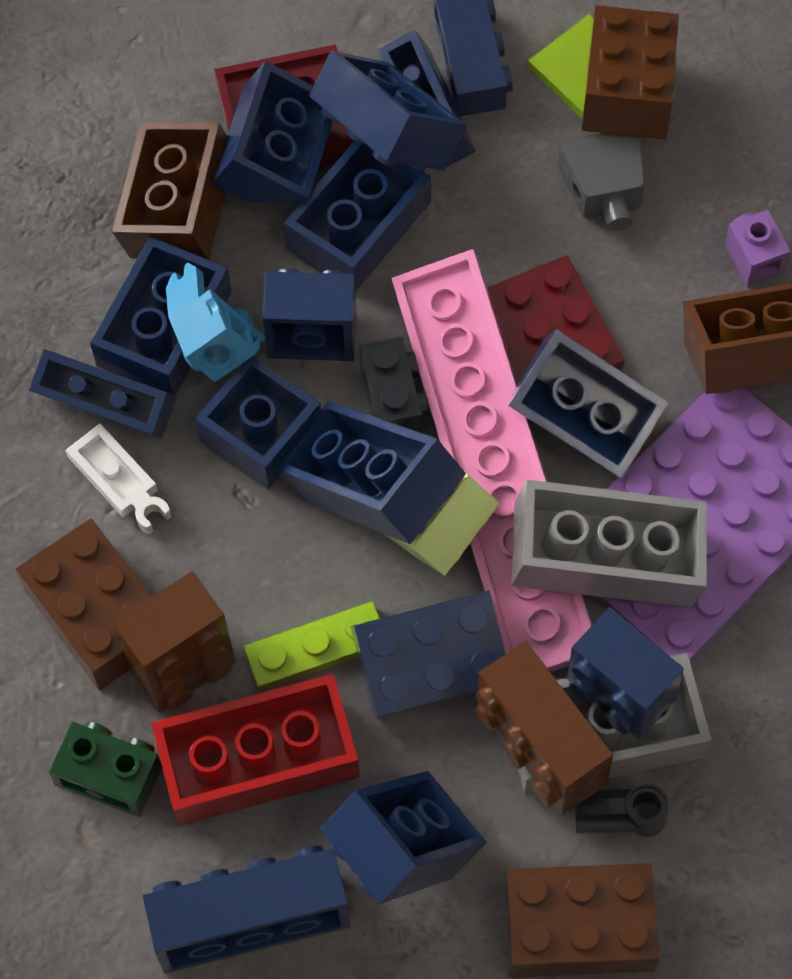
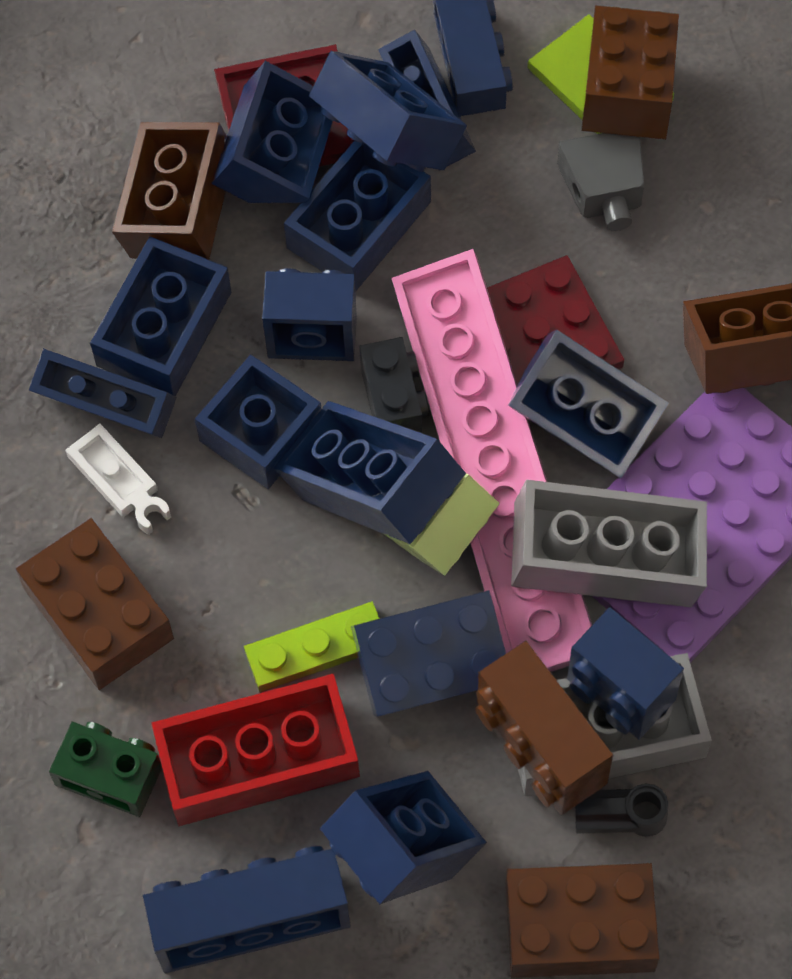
(176, 642): reddish brown brick -> none
(207, 328): dark azure piece -> none
(757, 247): medium lavender brick -> none

